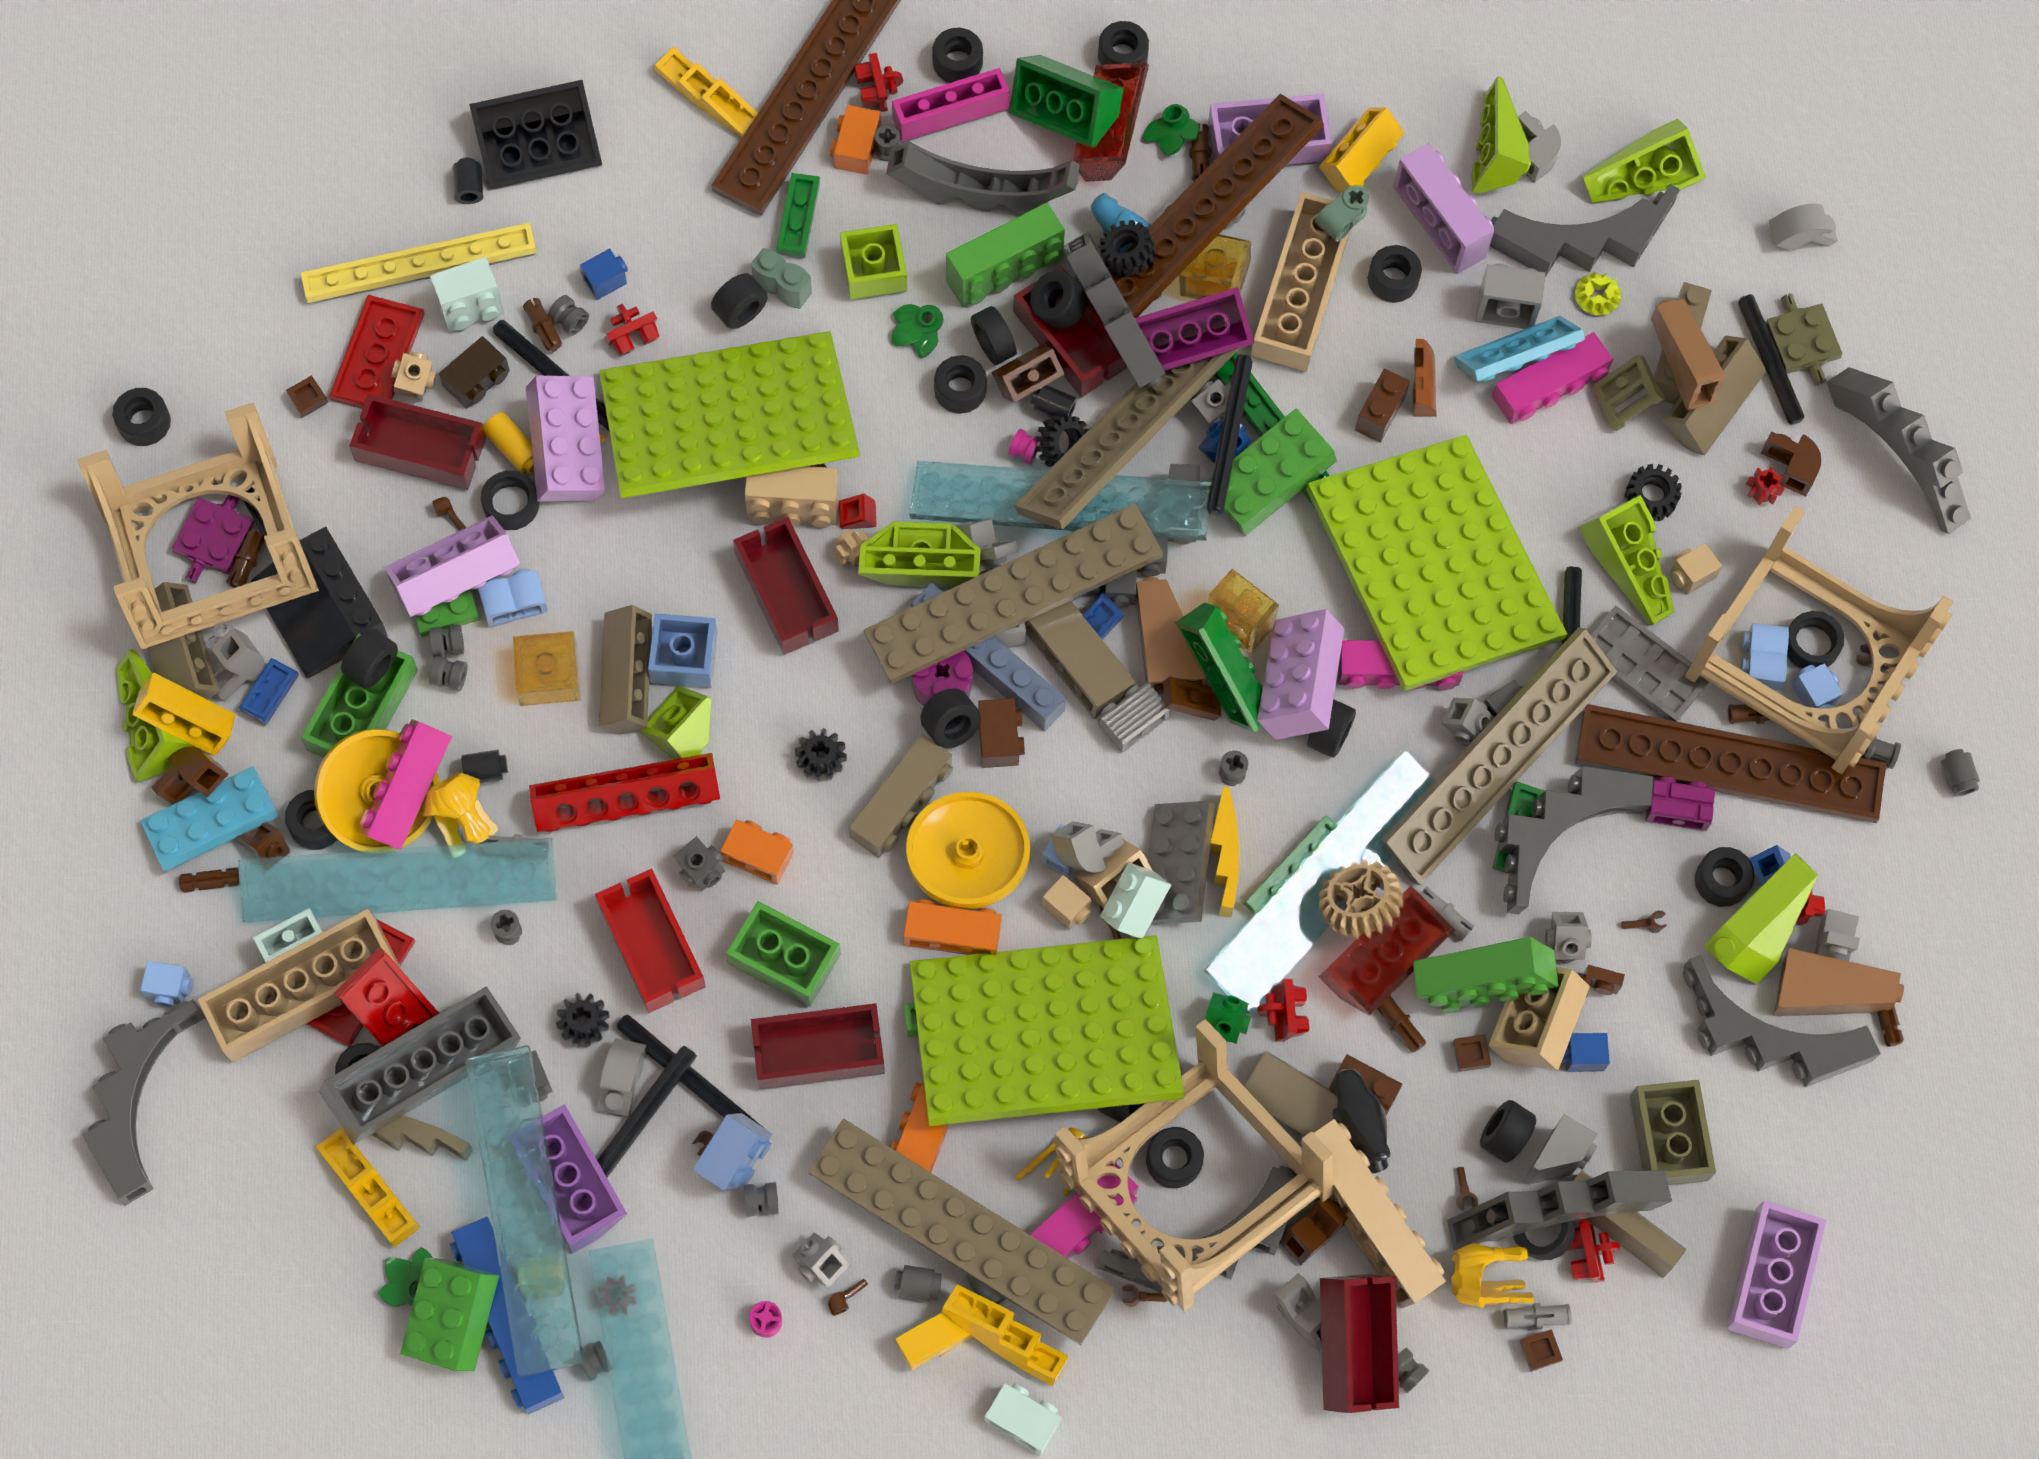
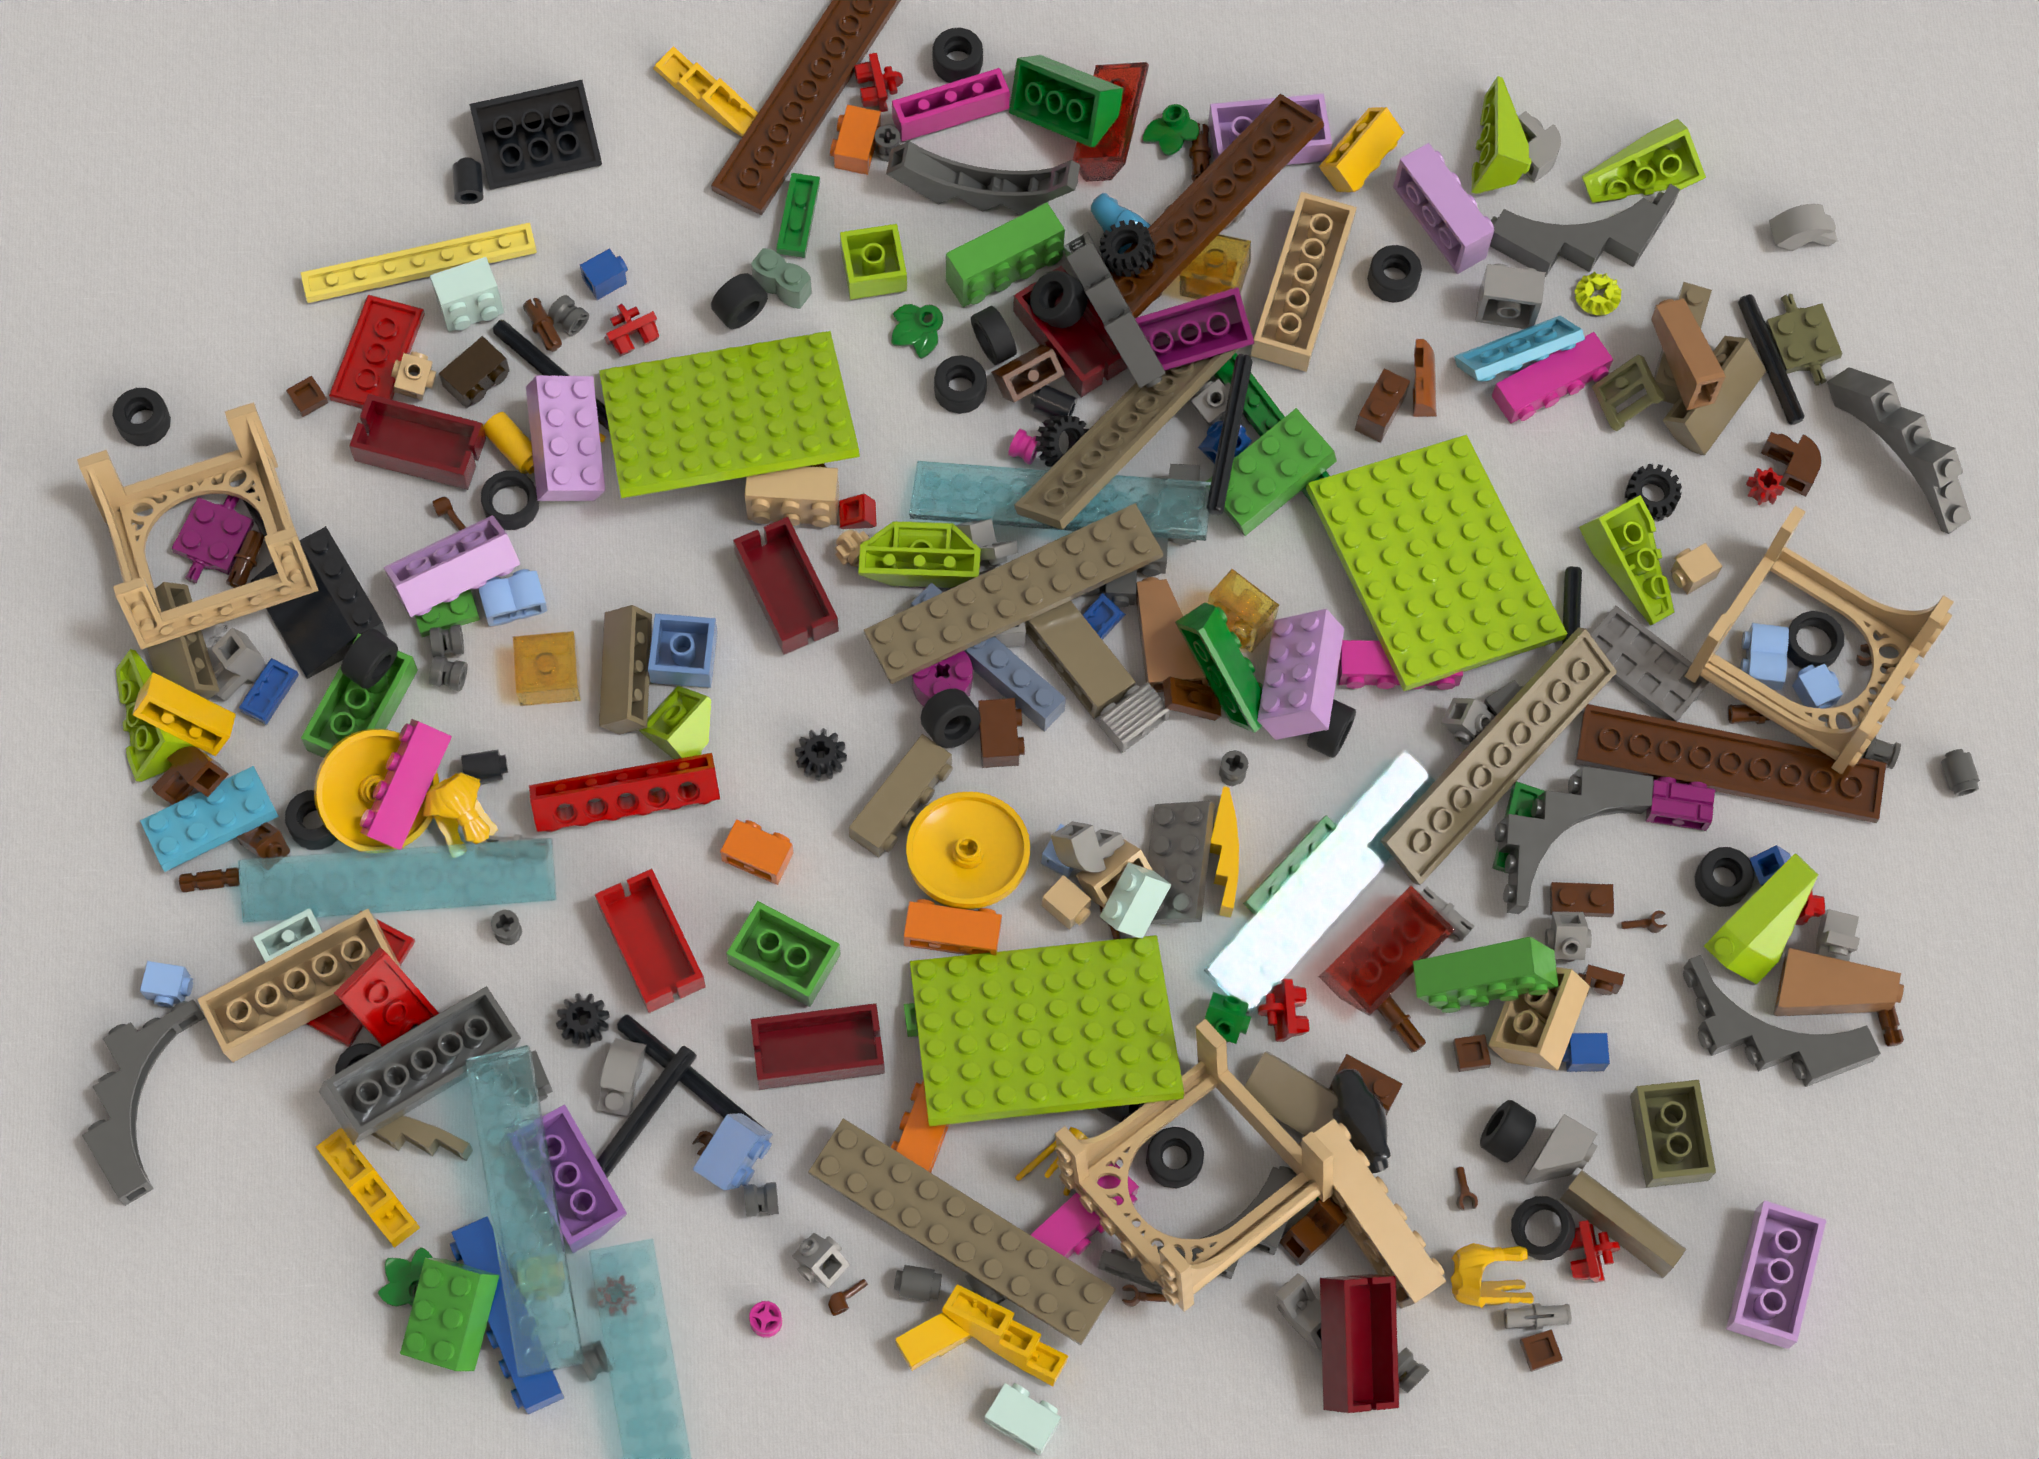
(700, 864): dark grey brick -> none
(1123, 33): black tyre -> none
(1344, 212): sand green piece -> none
(1357, 889): tan gear -> none
(1559, 1203): dark grey arch -> none
(1591, 899): none -> reddish brown plate

